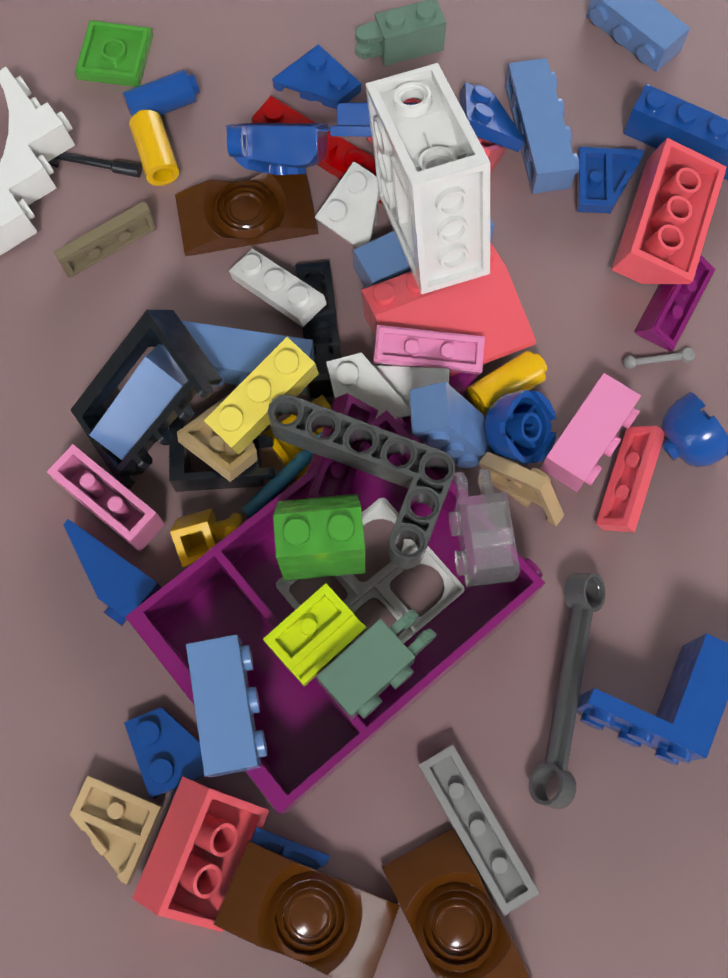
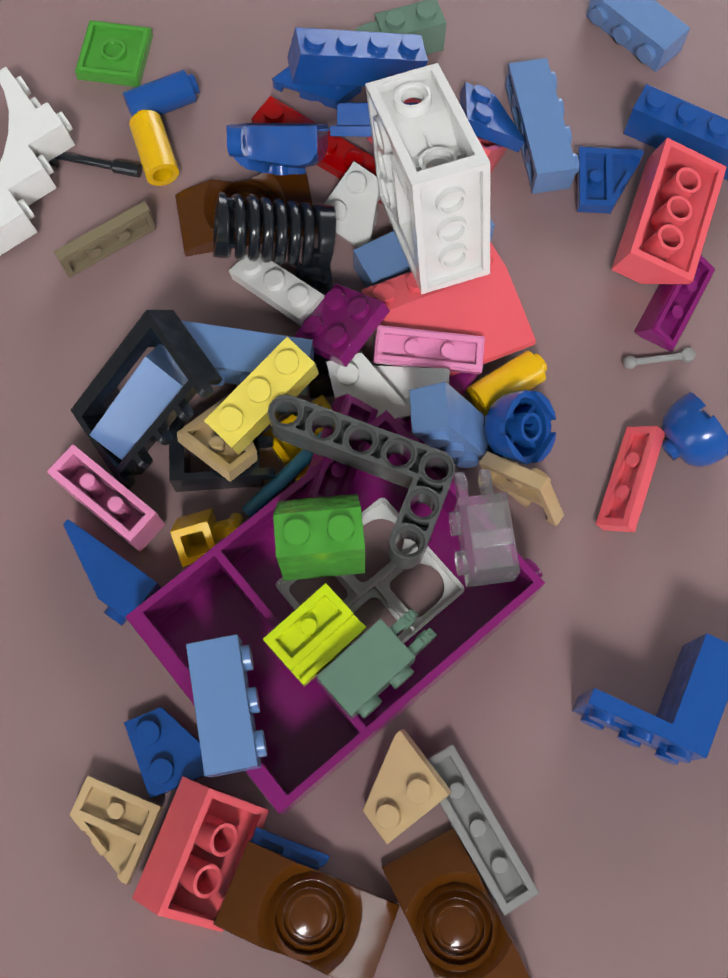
(237, 215): none -> black piece
(342, 323): none -> magenta plate
(351, 56): none -> blue brick
(403, 789): none -> tan wing
(583, 595): dark grey piece -> none
(592, 433): bright pink brick -> none

